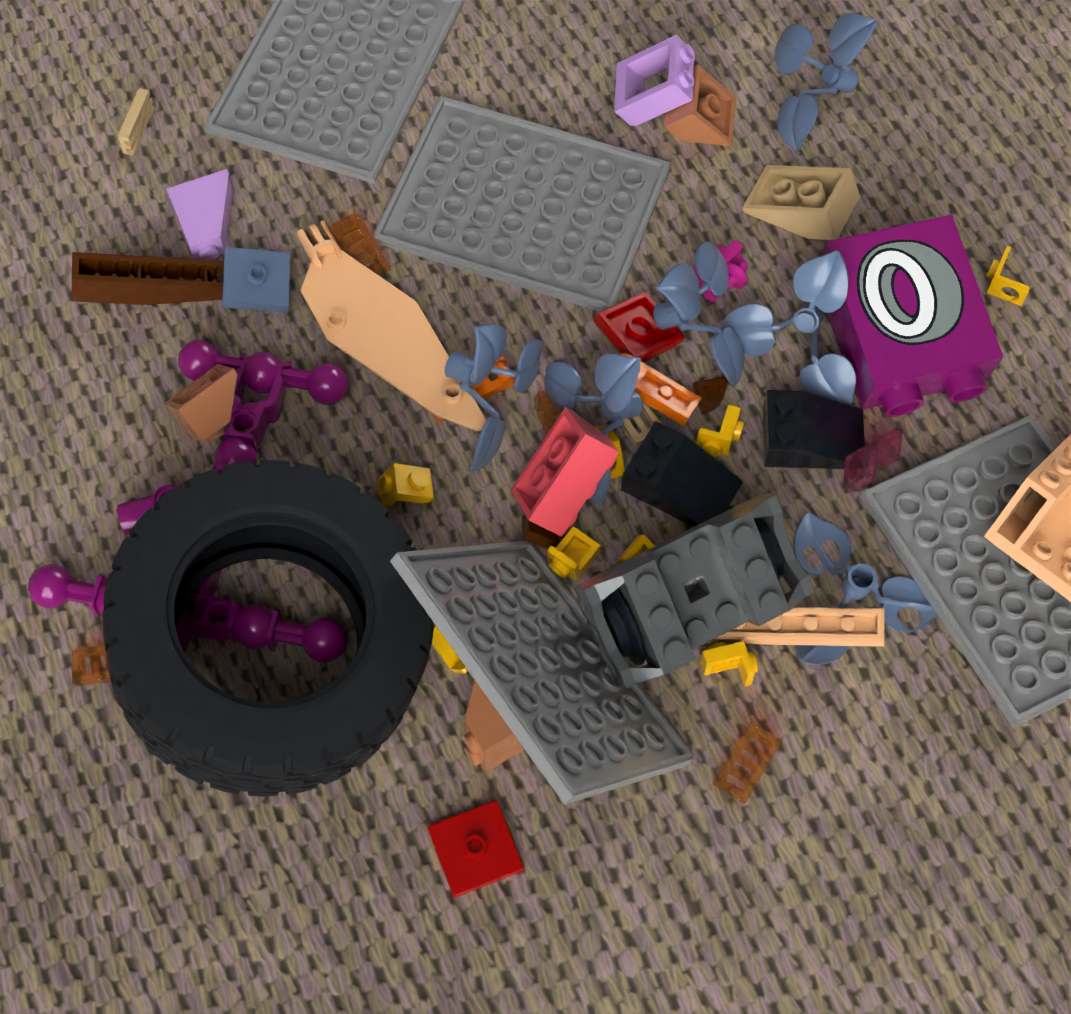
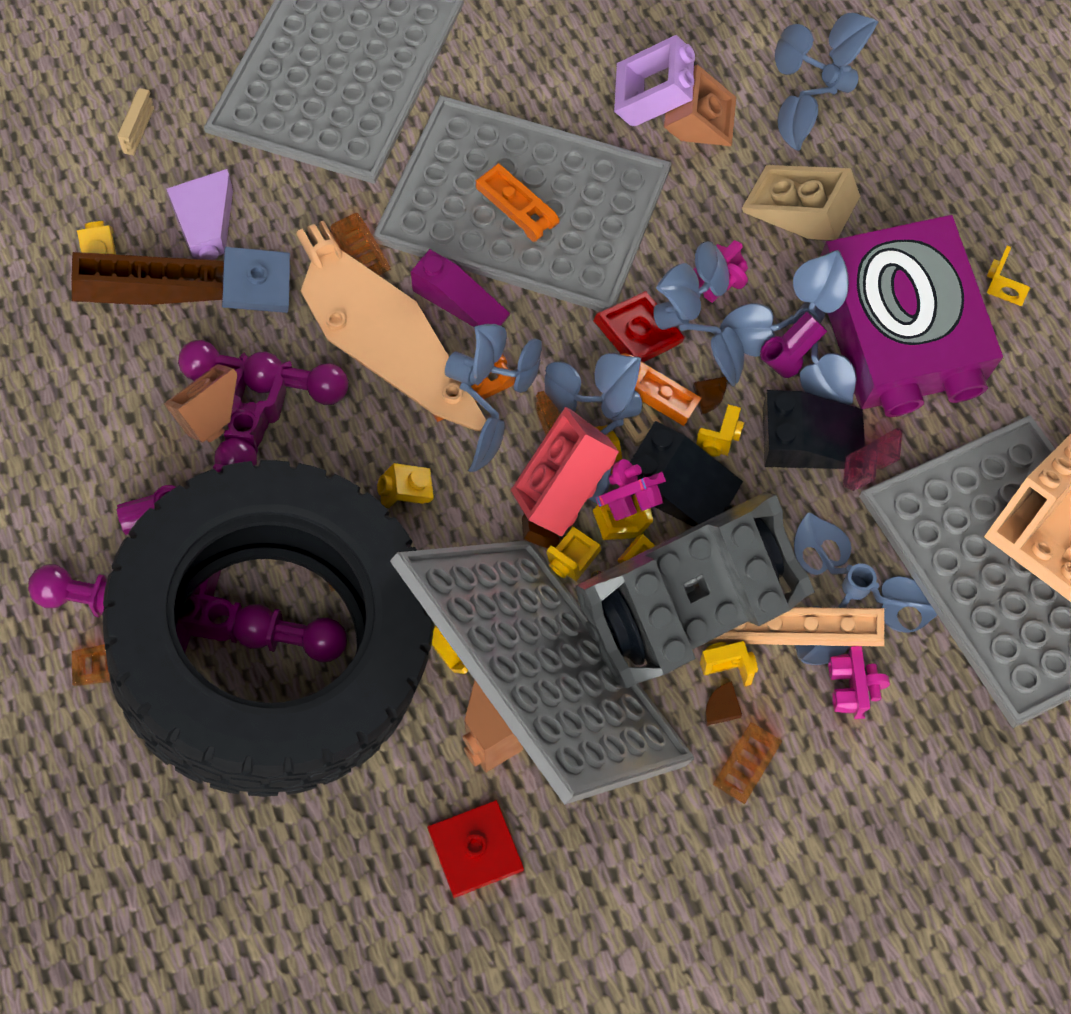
(96, 238): none -> yellow bracket
(455, 291): none -> magenta slope
(517, 201): none -> orange plate
(620, 499): none -> dark pink hips
(625, 528): none -> yellow bracket
(722, 705): none -> reddish brown tile
(787, 352): none -> magenta piece
(855, 698): none -> dark pink hips

